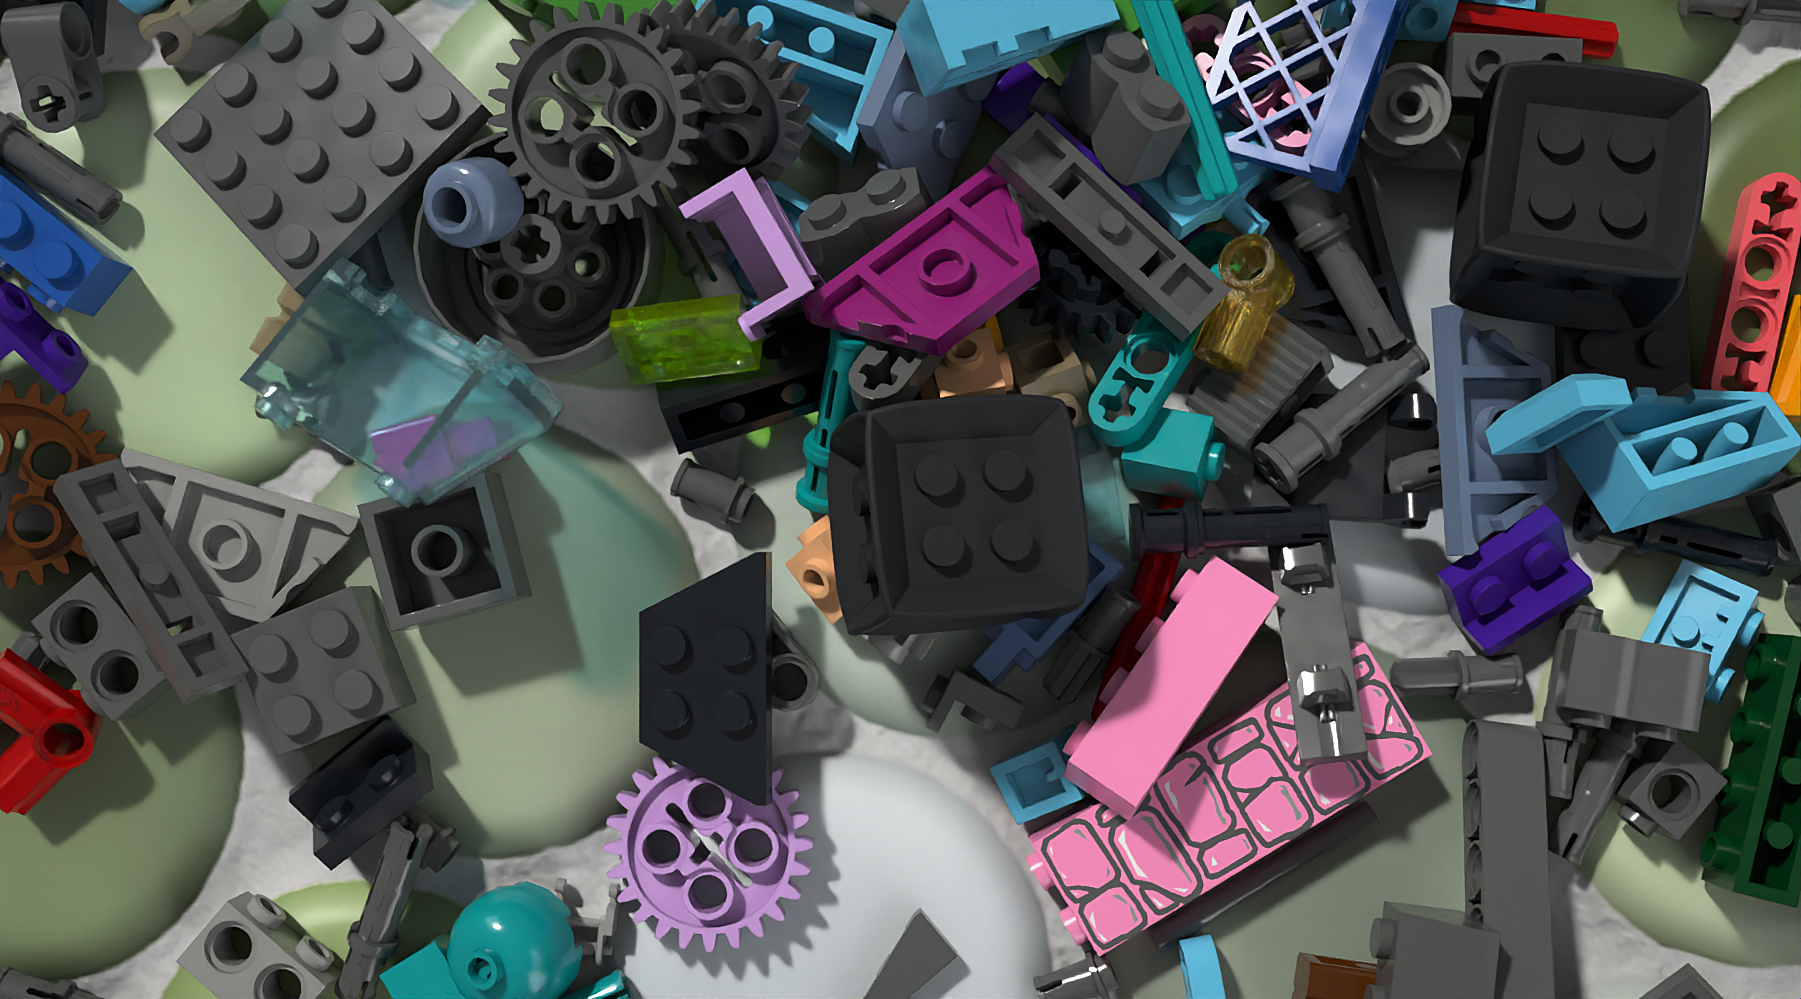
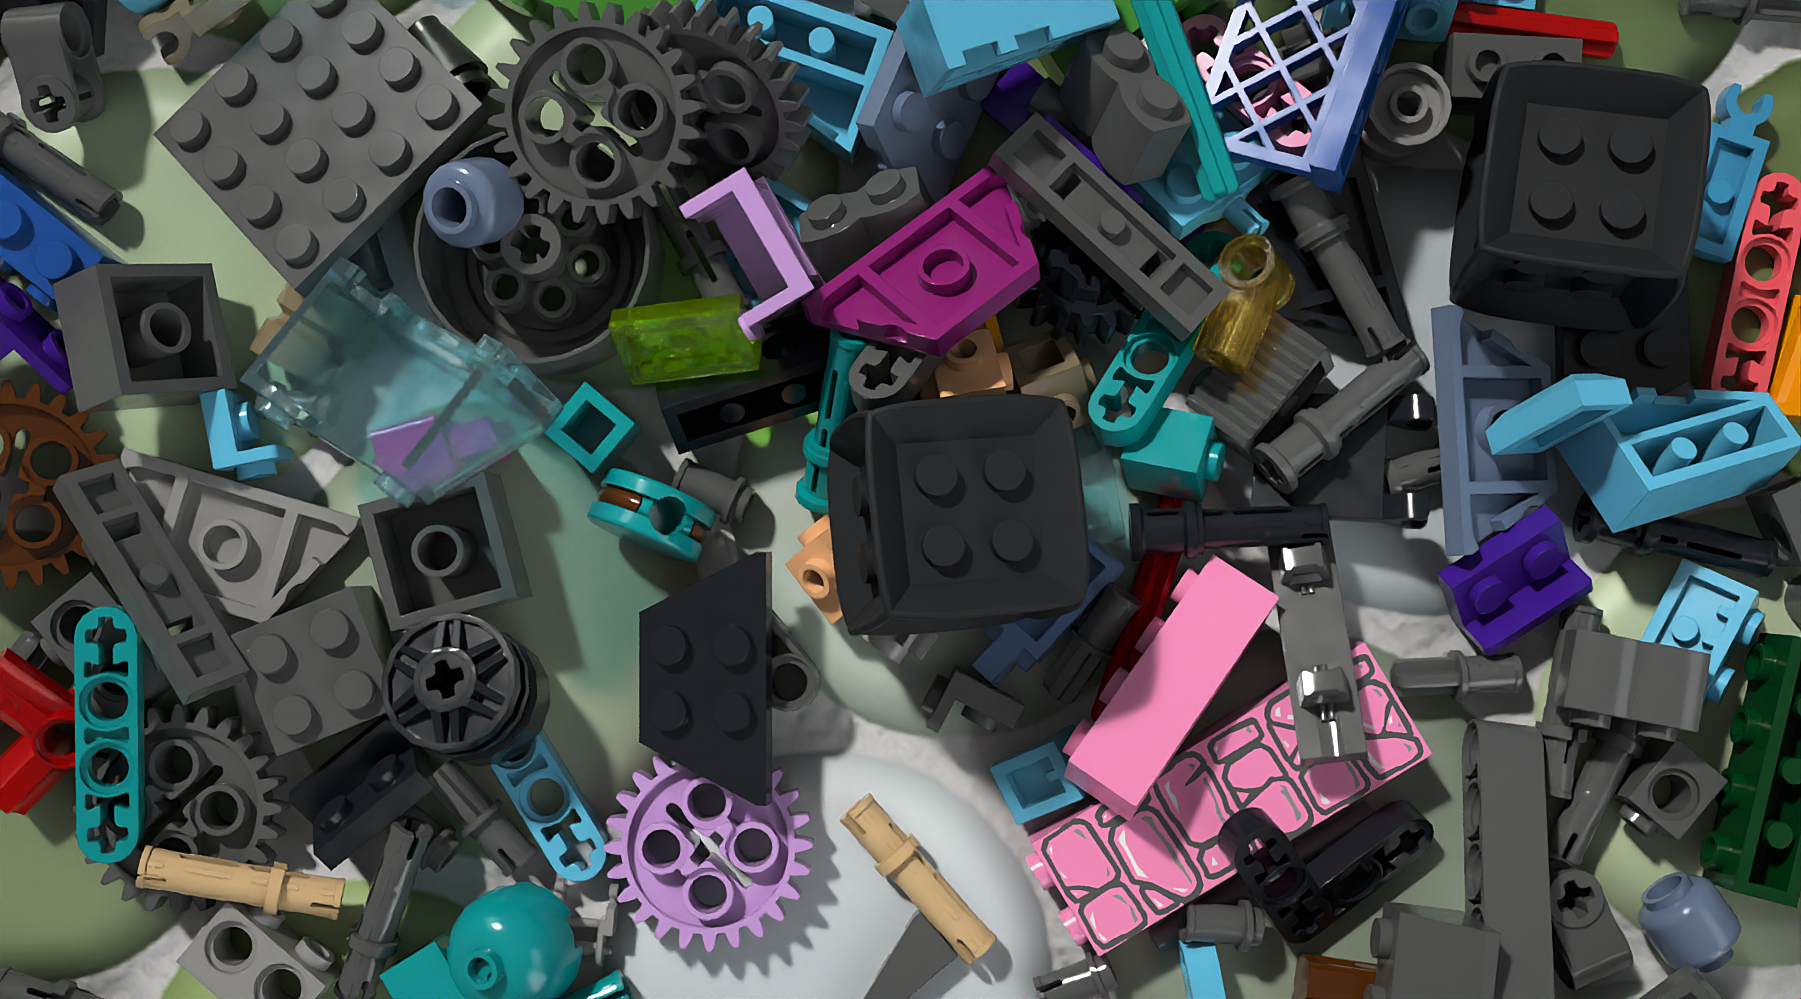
(98, 733): none -> teal beam
(143, 335): none -> dark grey brick
(203, 827): none -> dark grey gear
(230, 432): none -> medium azure bracket
(230, 880): none -> tan pin
(452, 54): none -> pearl dark grey cone
(481, 817): none -> dark grey axle
(494, 707): none -> black wheel
(518, 779): none -> medium azure beam
(594, 430): none -> teal brick
(651, 515): none -> teal head
(926, 888): none -> tan pin
(1222, 924): none -> dark grey pin
(1380, 845): none -> black beam
(1584, 931): none -> dark grey piece
(1689, 922): none -> sand blue head
(1731, 173): none -> dark azure plate

